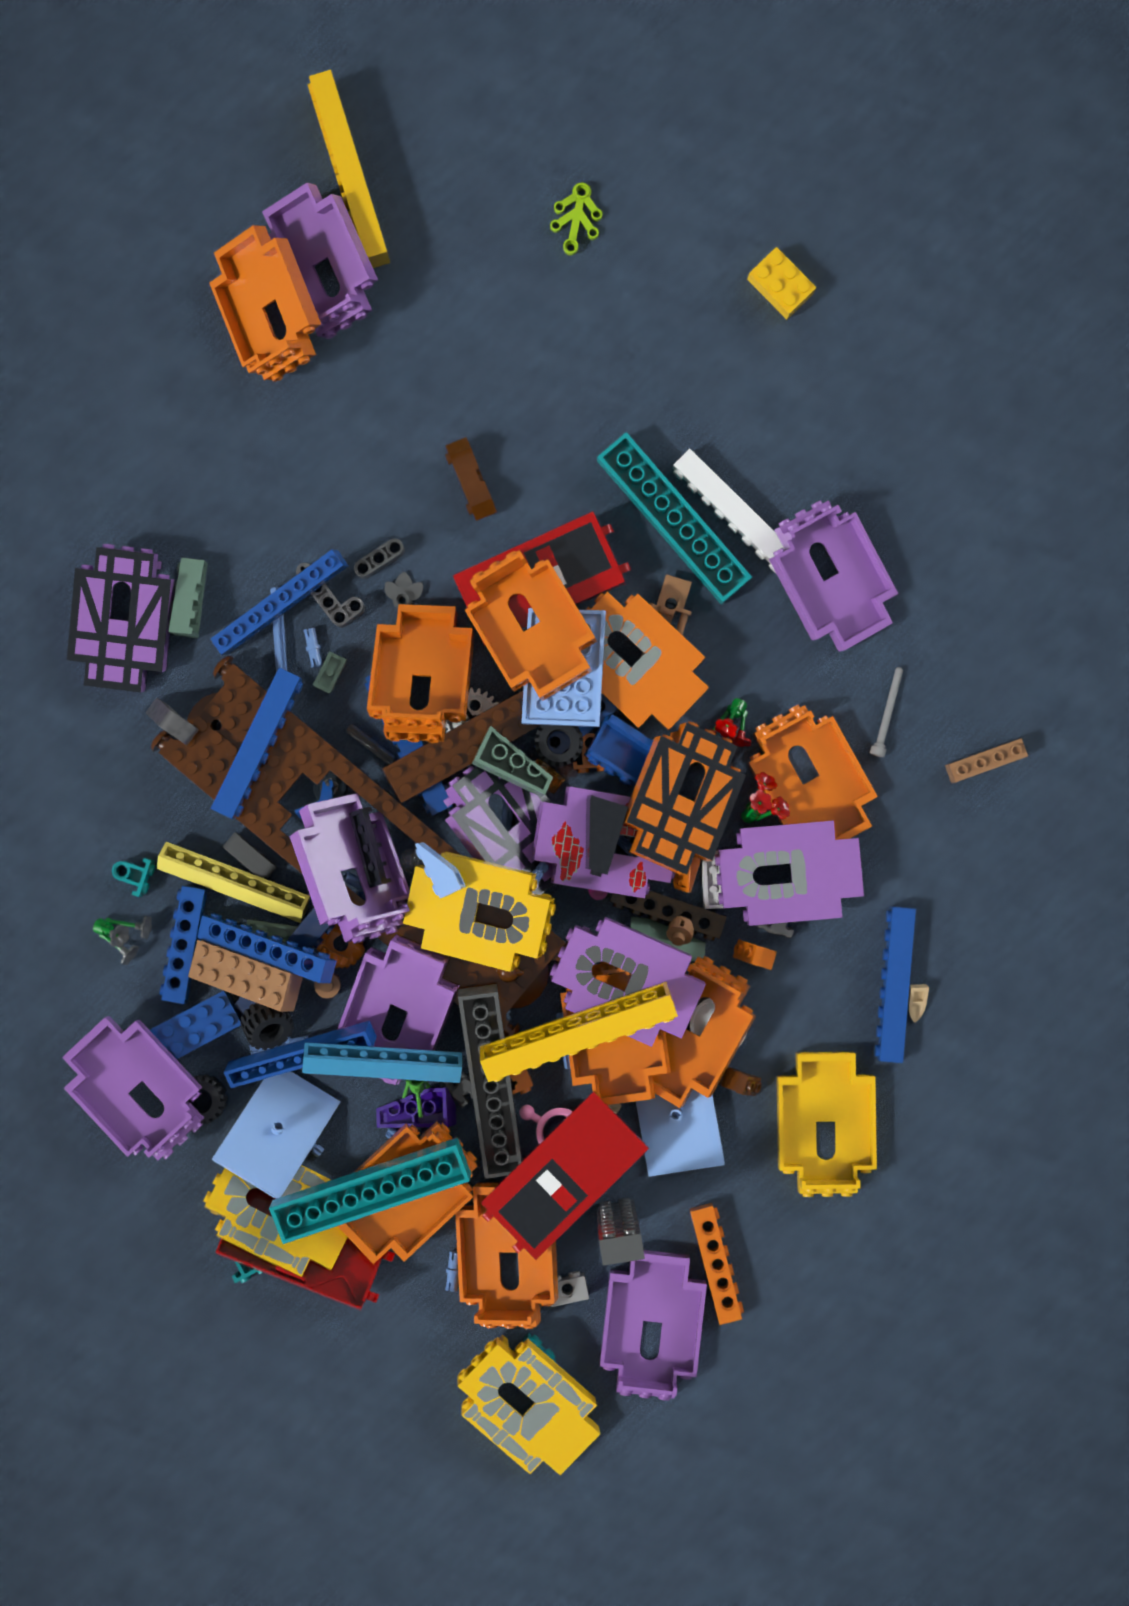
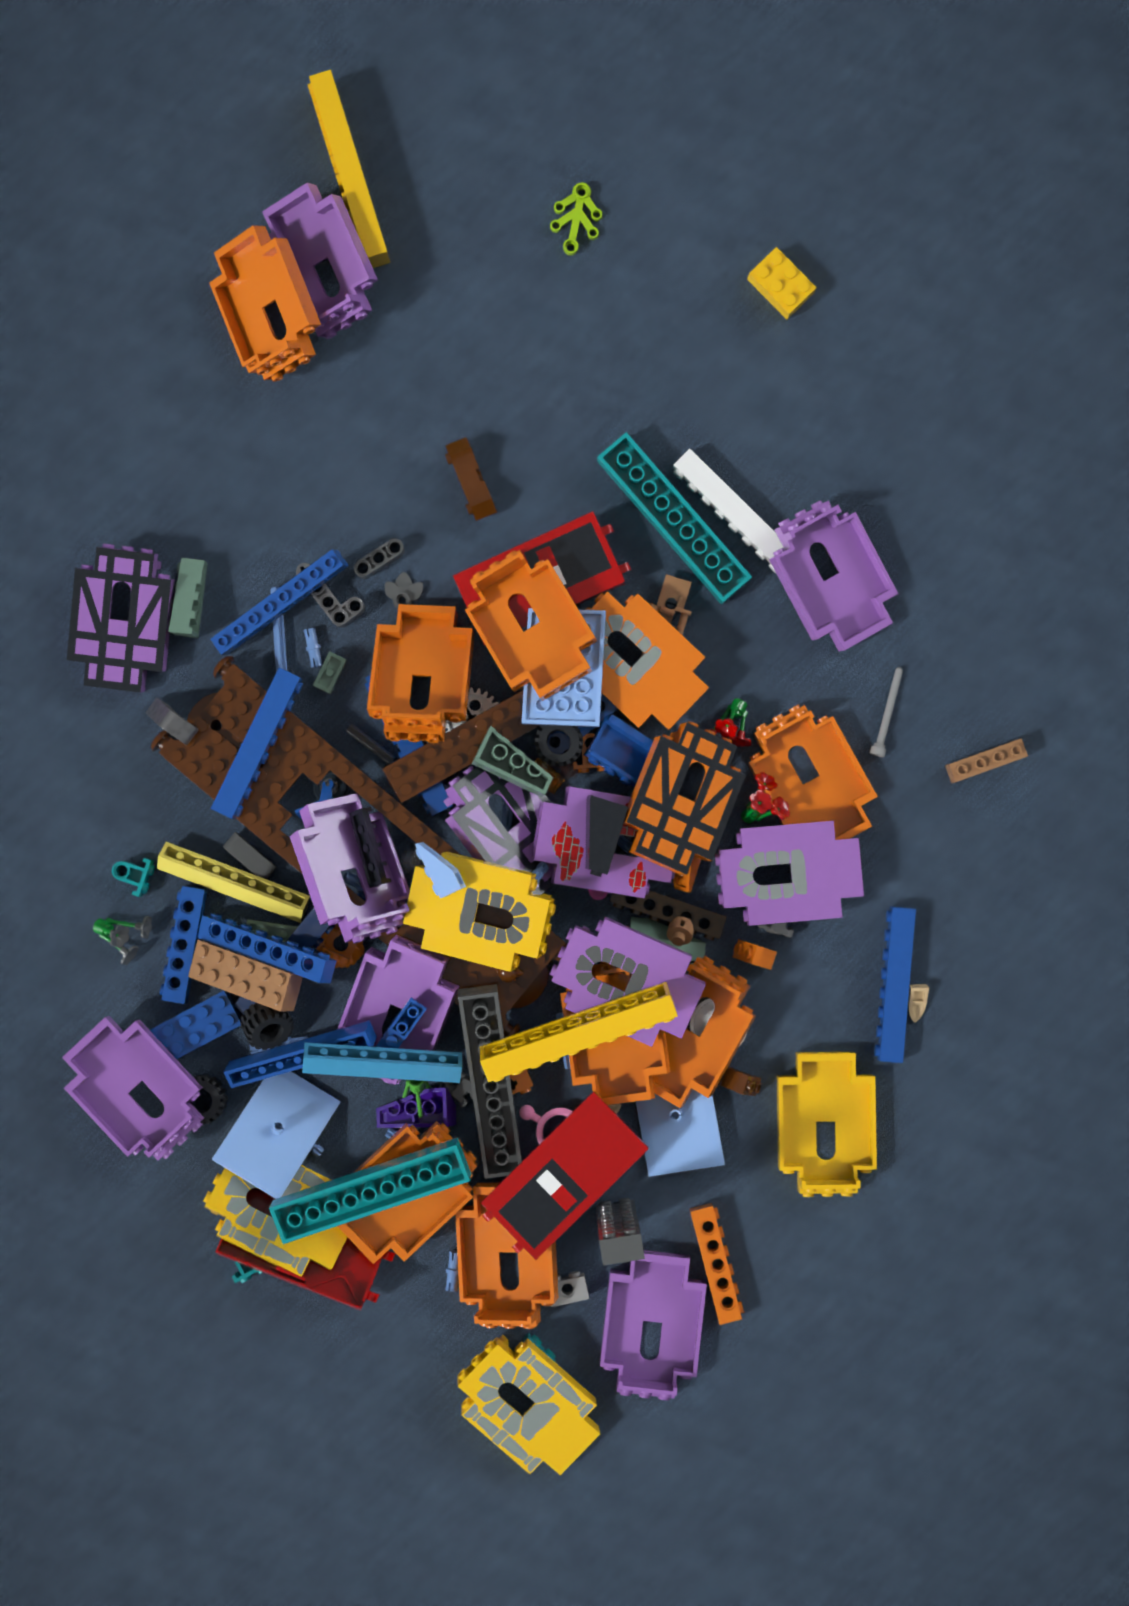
(328, 990): medium nougat piece -> none
(402, 1024): none -> blue slope
(709, 884): white plate -> none

